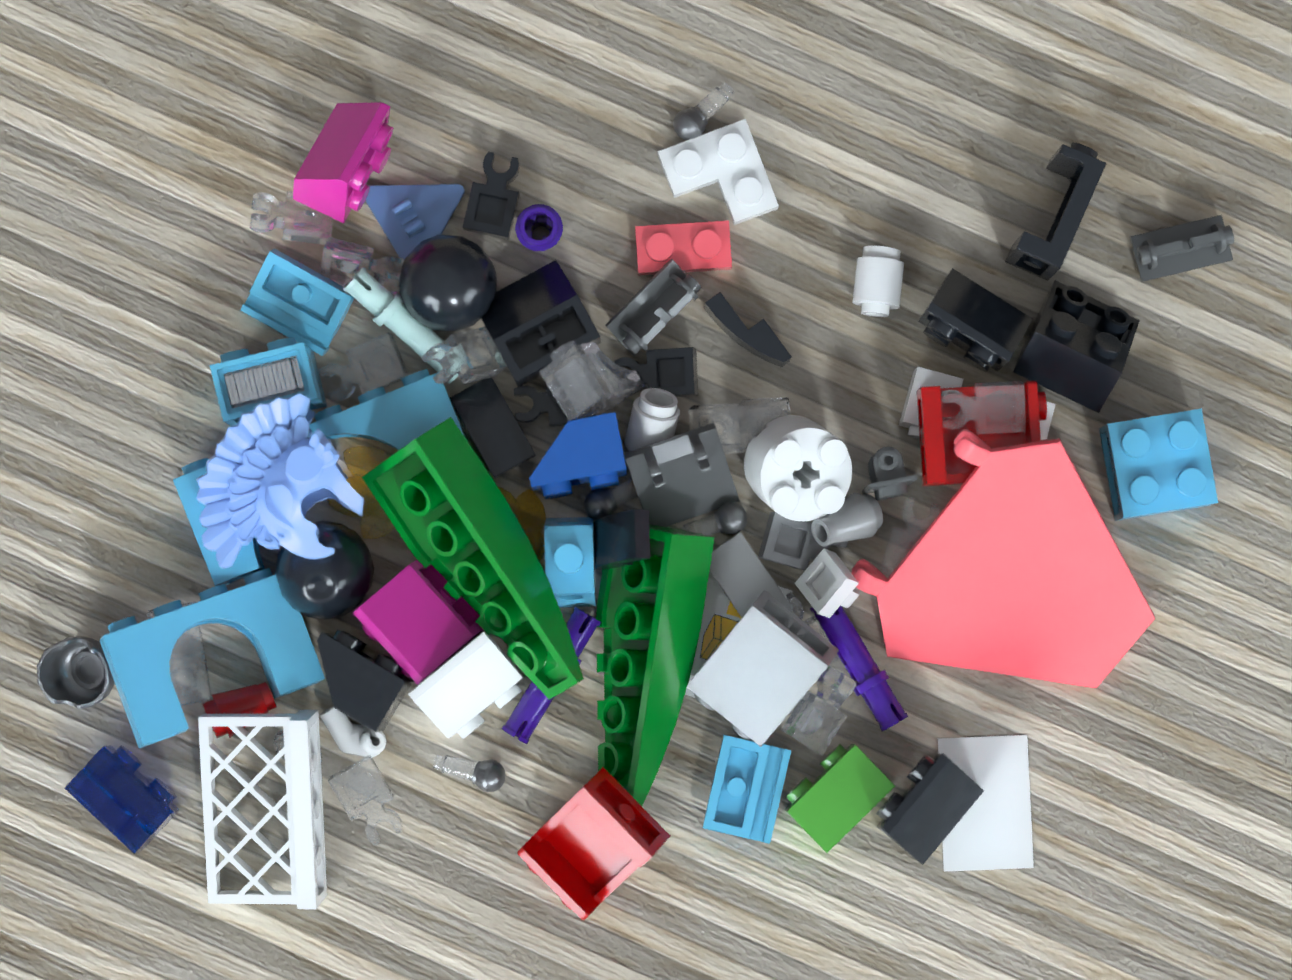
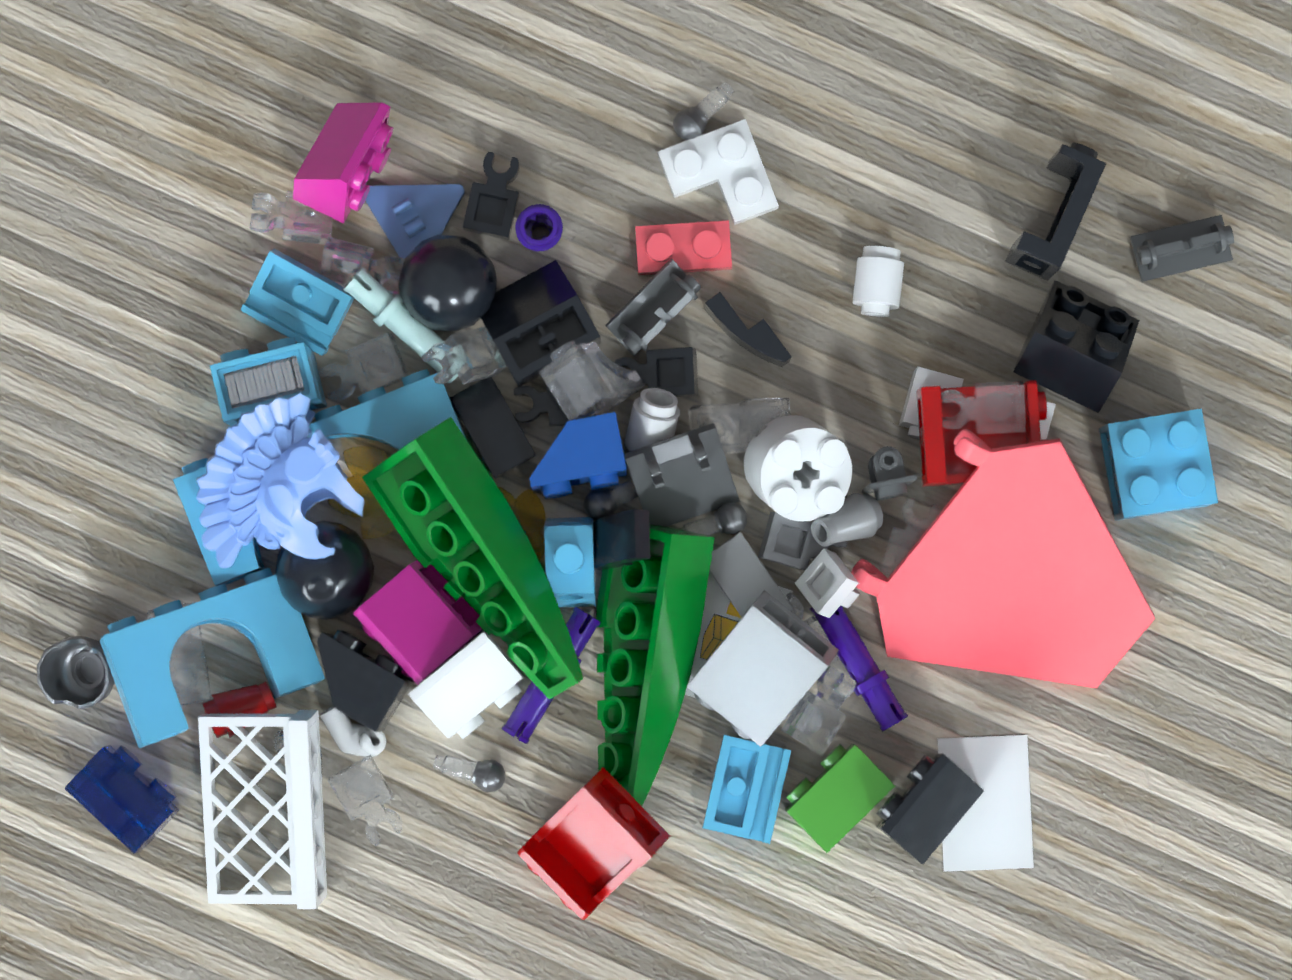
(974, 322): black slope -> none

